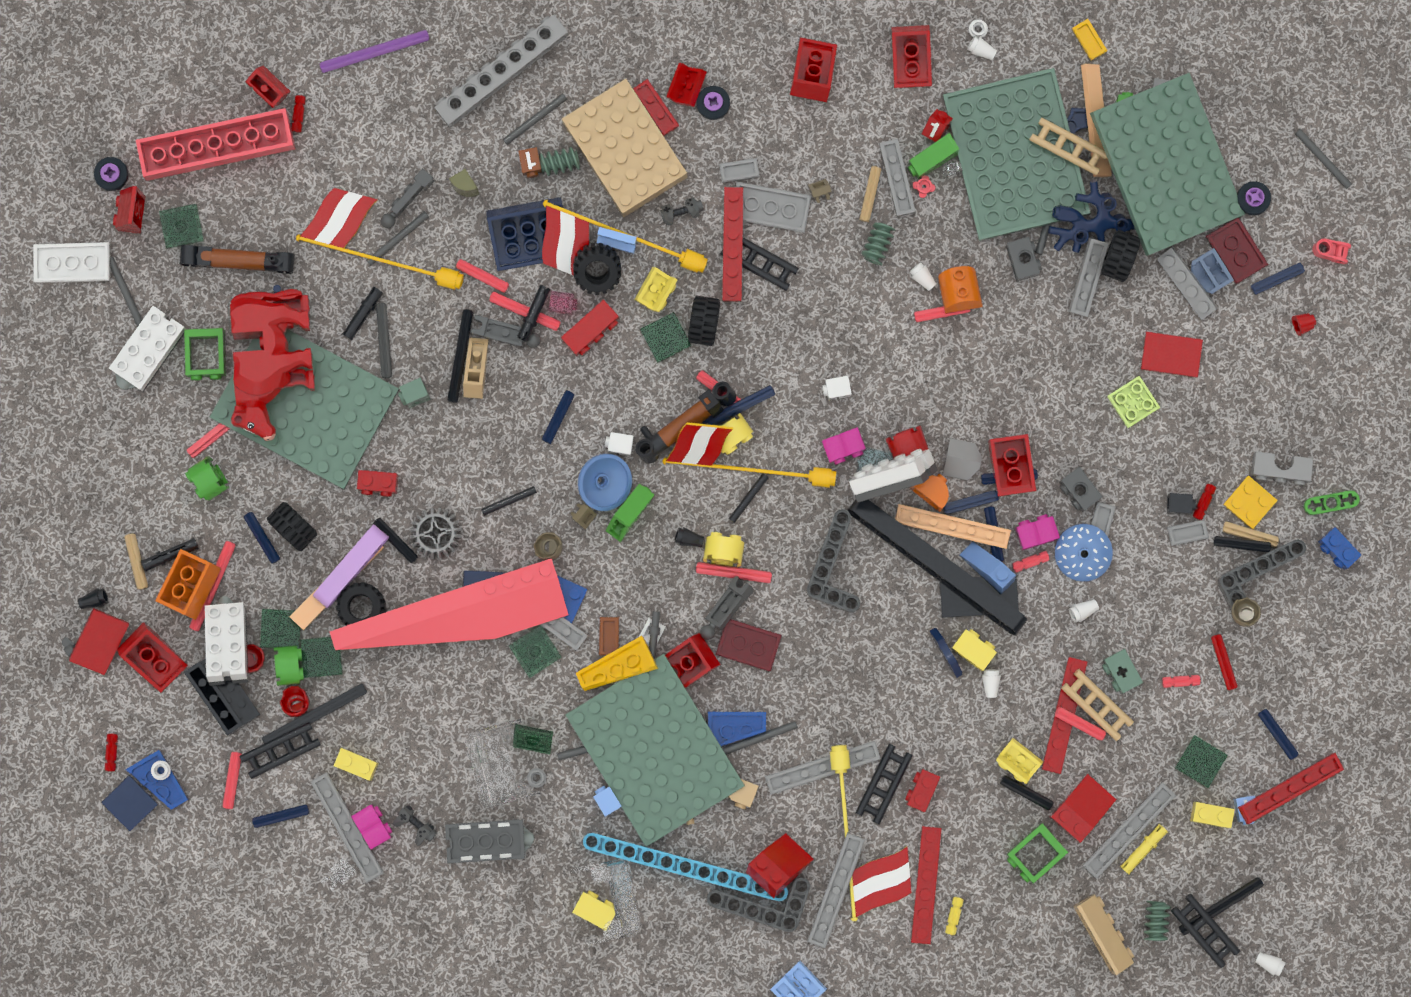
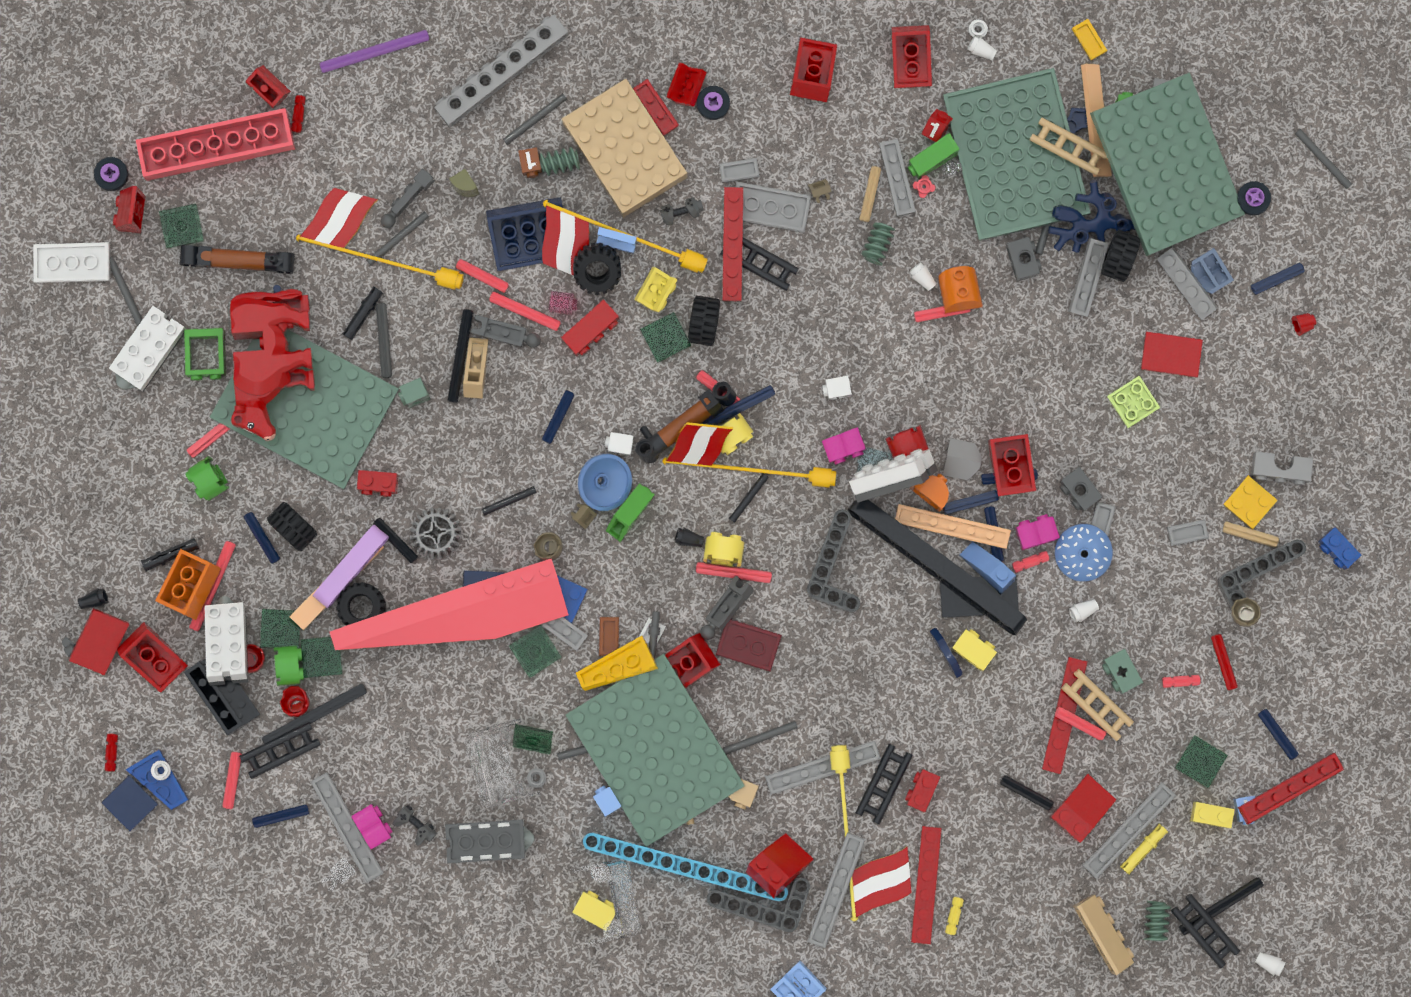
(135, 559): tan axle -> none
(356, 764): light yellow brick -> none
(529, 321): black pin -> none
(735, 726): blue wing -> none
(991, 682): white cone -> none
(1019, 761): light yellow bracket -> none
(1051, 840): bright green window -> none
(1180, 504): black brick -> none
(1204, 501): red axle -> none
(1237, 250): dark red tile -> none
(1242, 544): black axle -> none
(1336, 250): coral piece -> none
(1344, 495): bright green beam -> none

